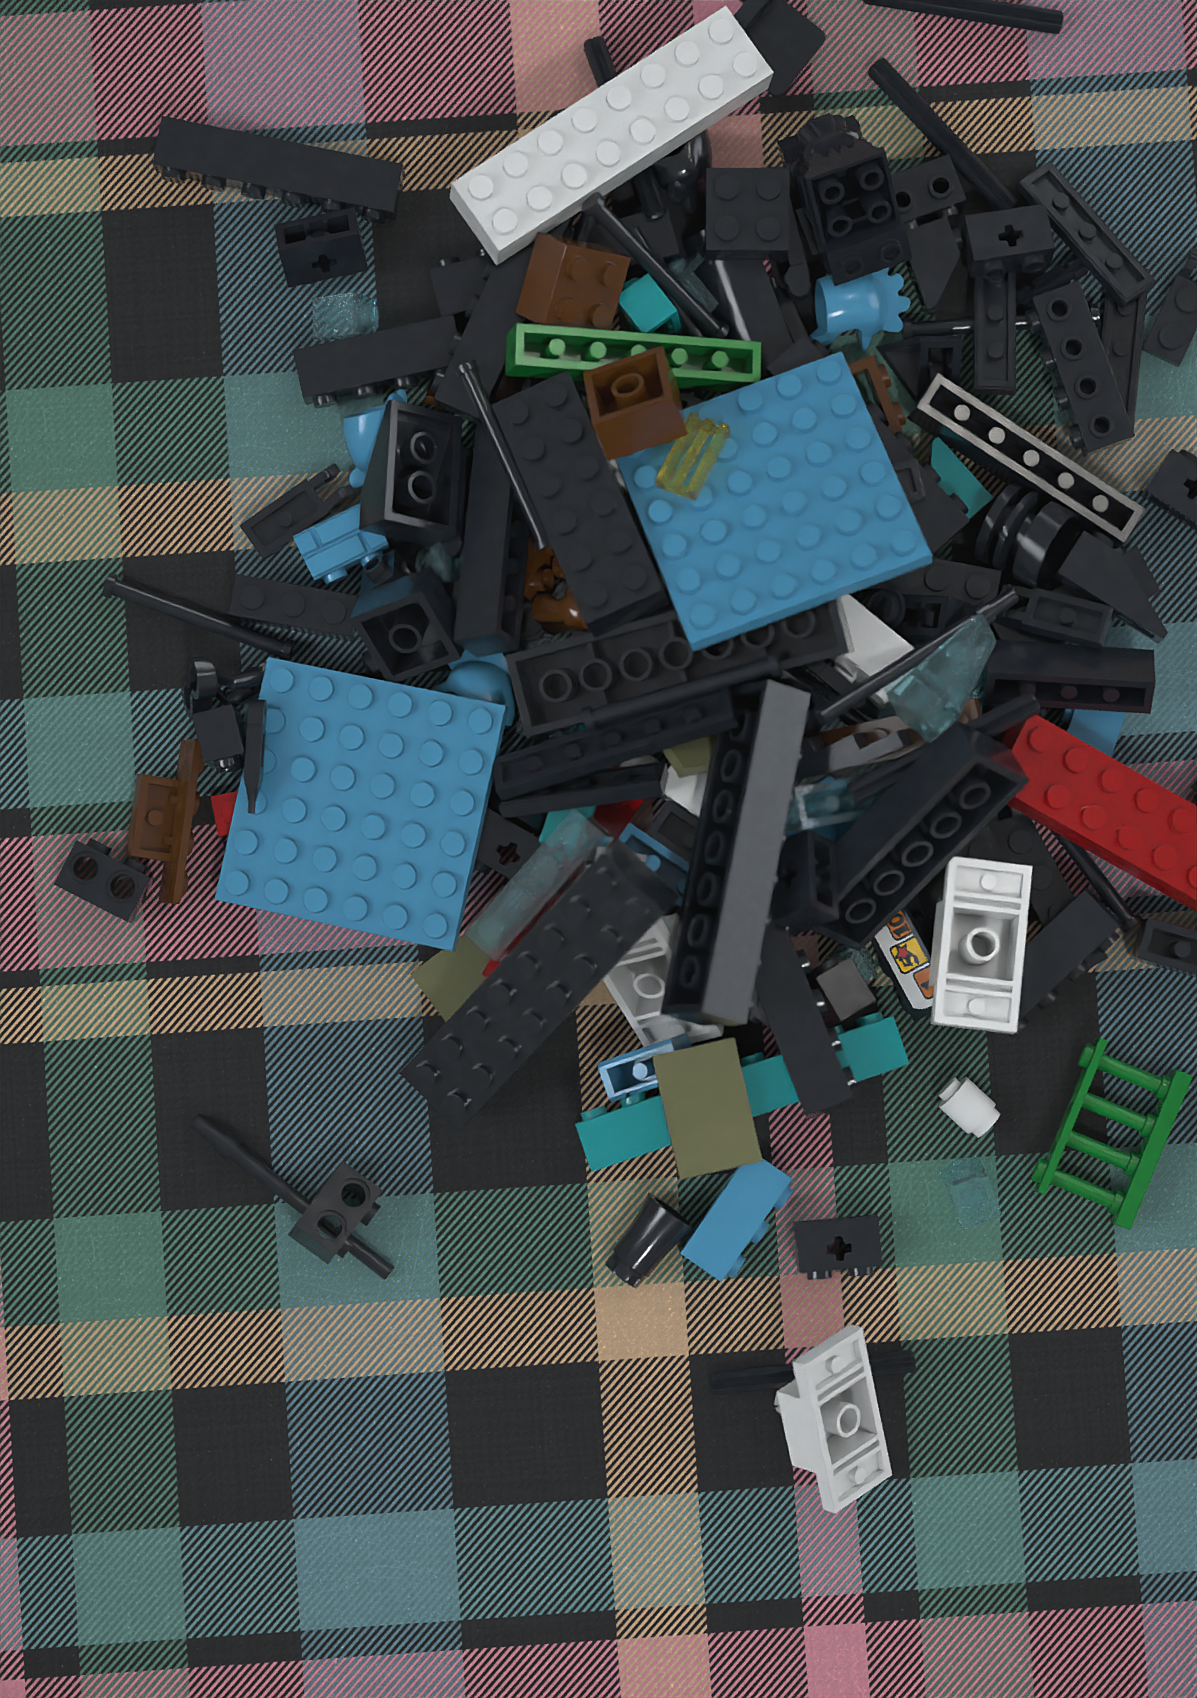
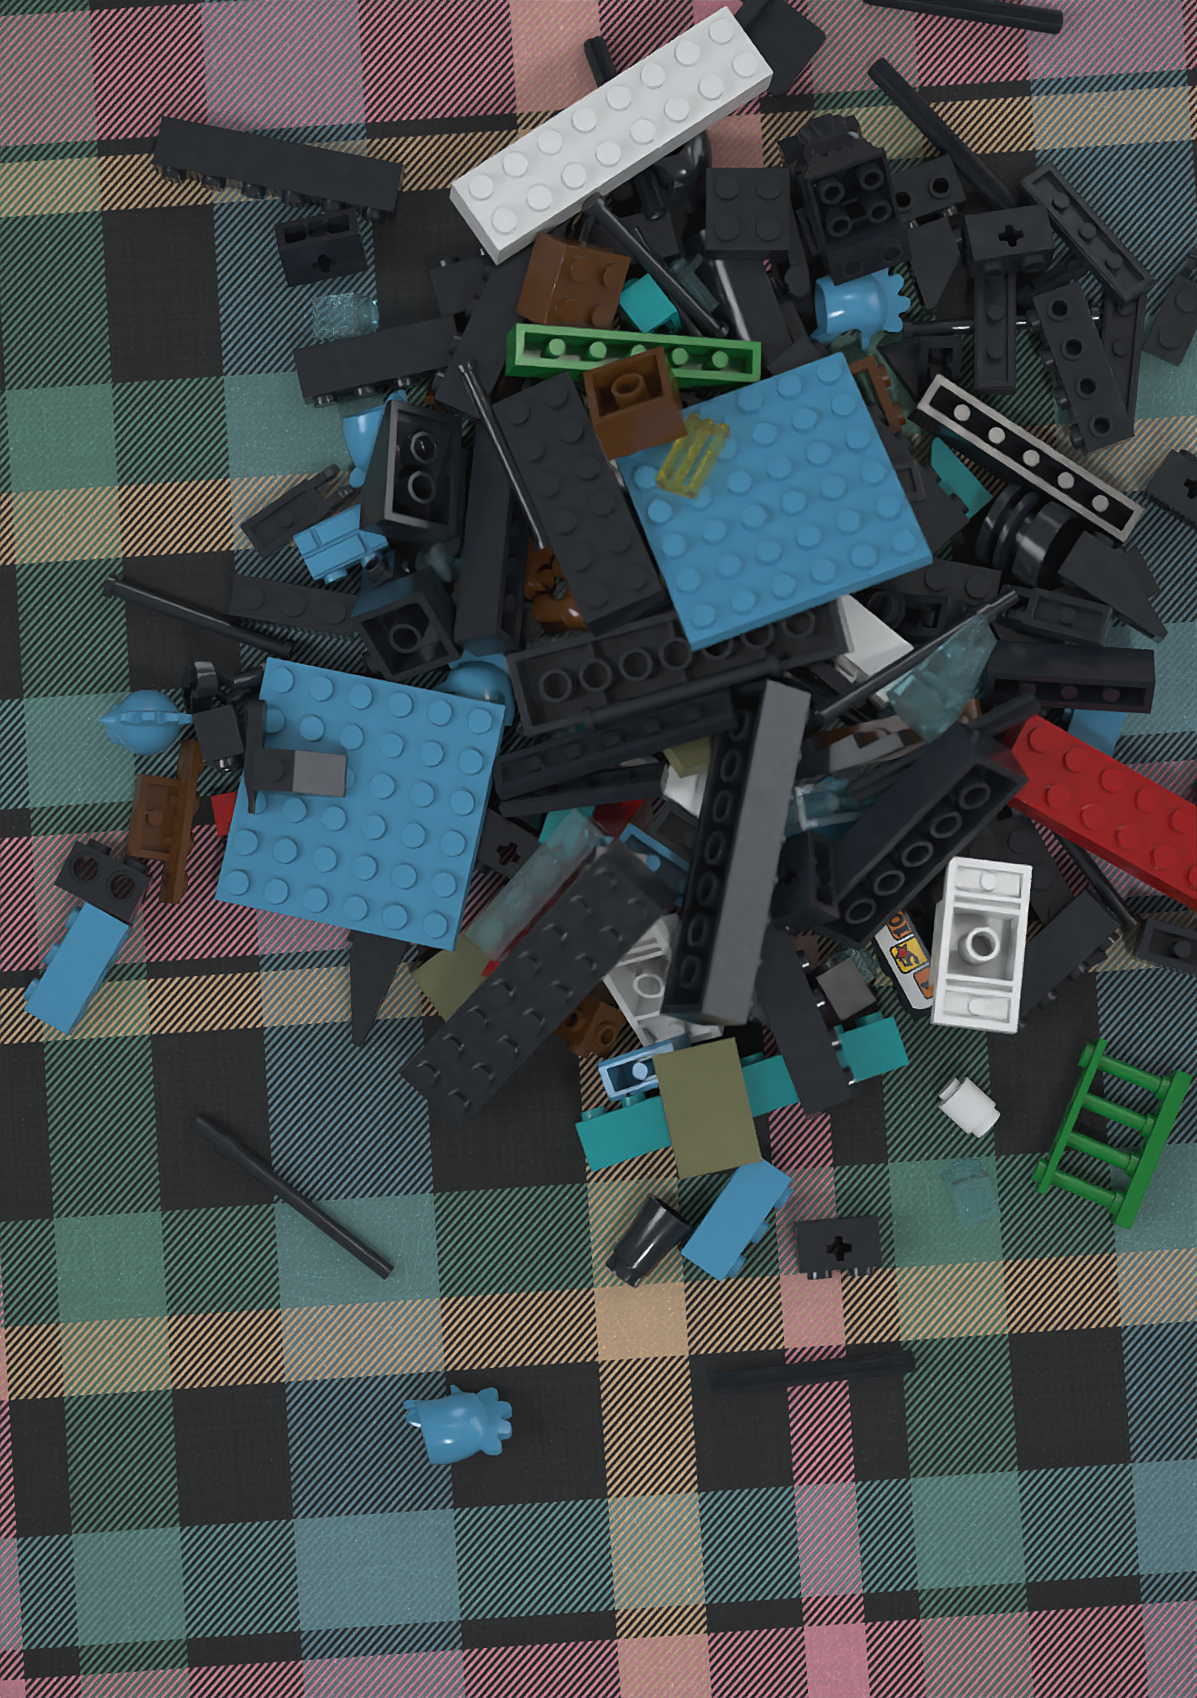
(76, 967): none -> dark azure brick
(145, 722): none -> dark azure piece
(299, 773): none -> black slope
(331, 1209): black brick -> none
(372, 971): none -> black slope
(461, 1424): none -> dark azure piece
(591, 1028): none -> reddish brown brick
(835, 1419): white brick -> none

